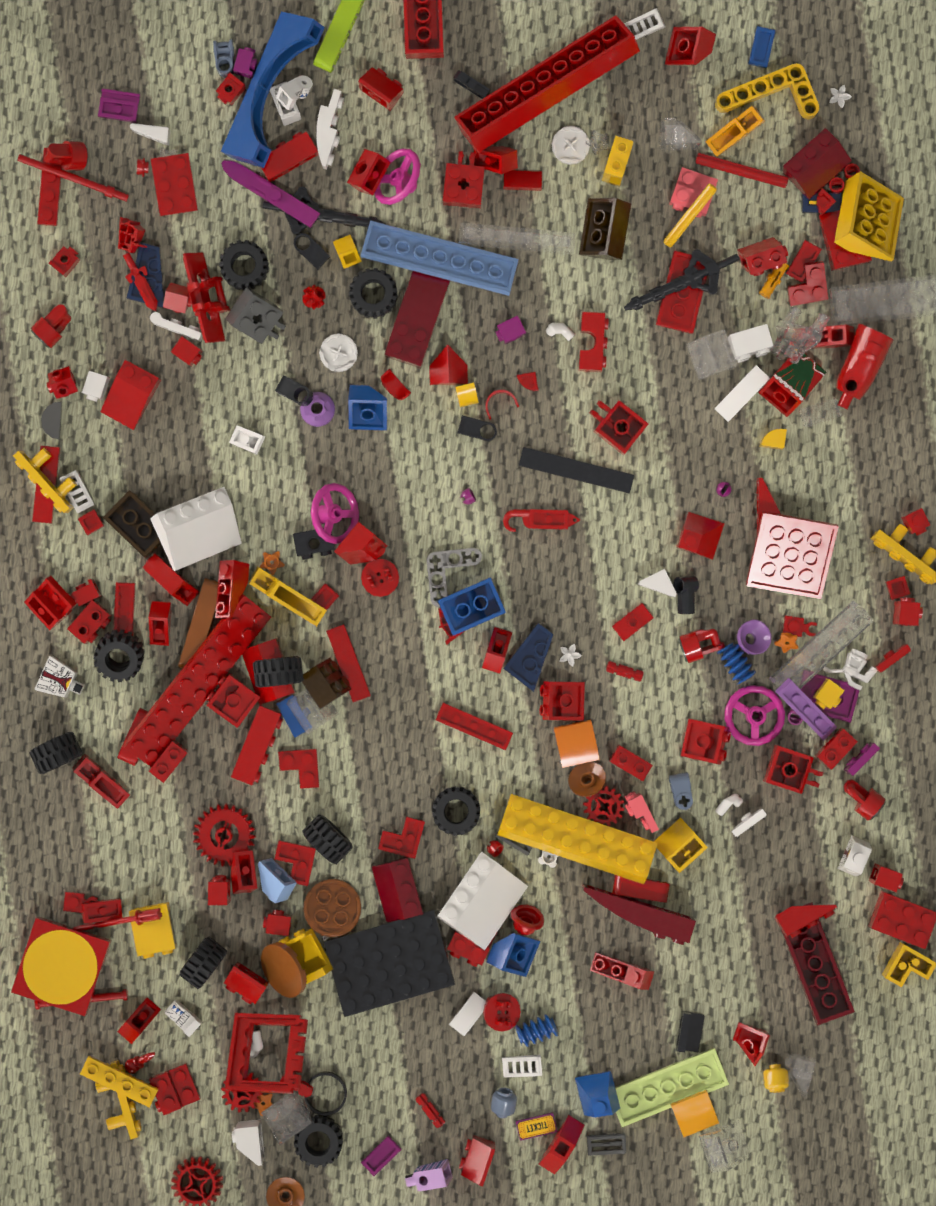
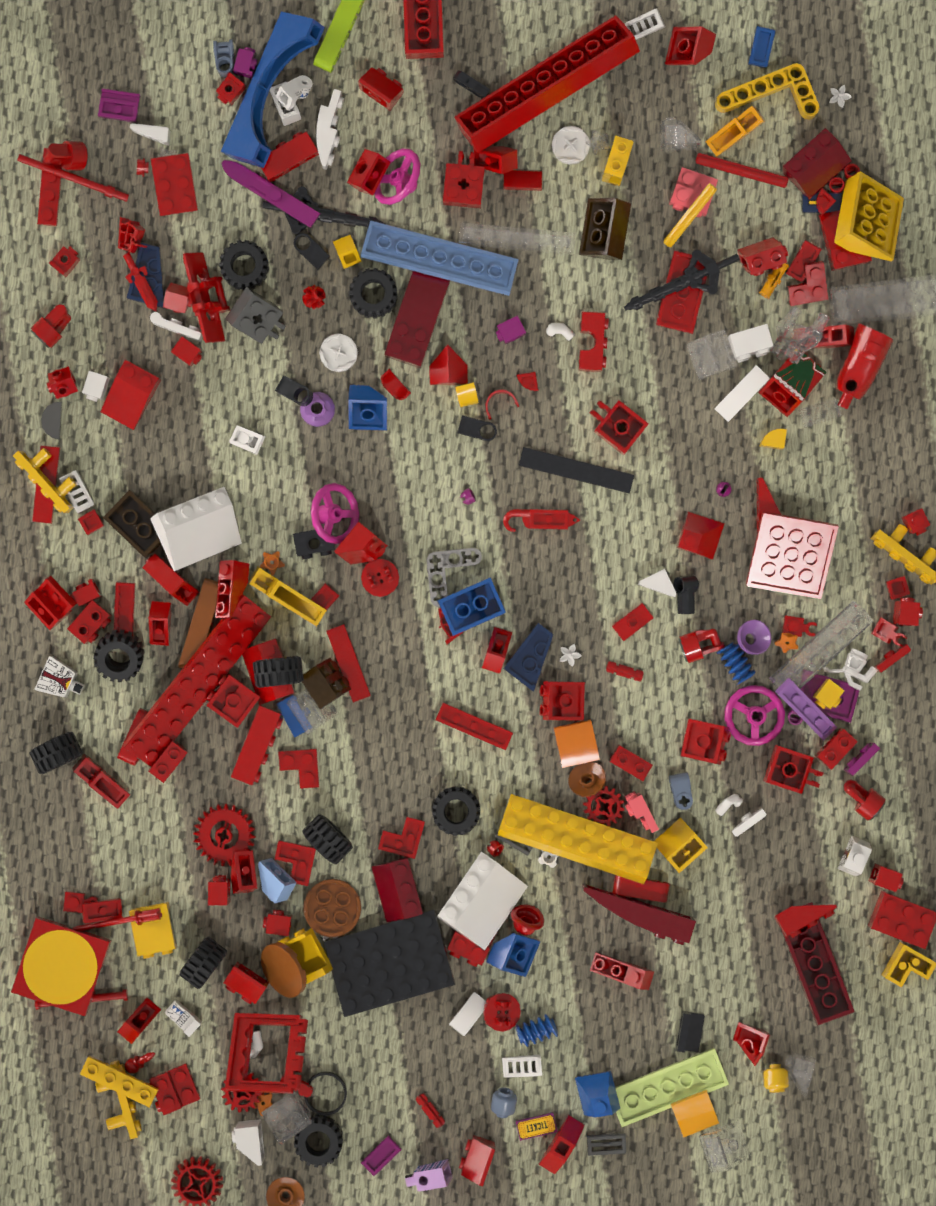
(887, 631): none -> plate

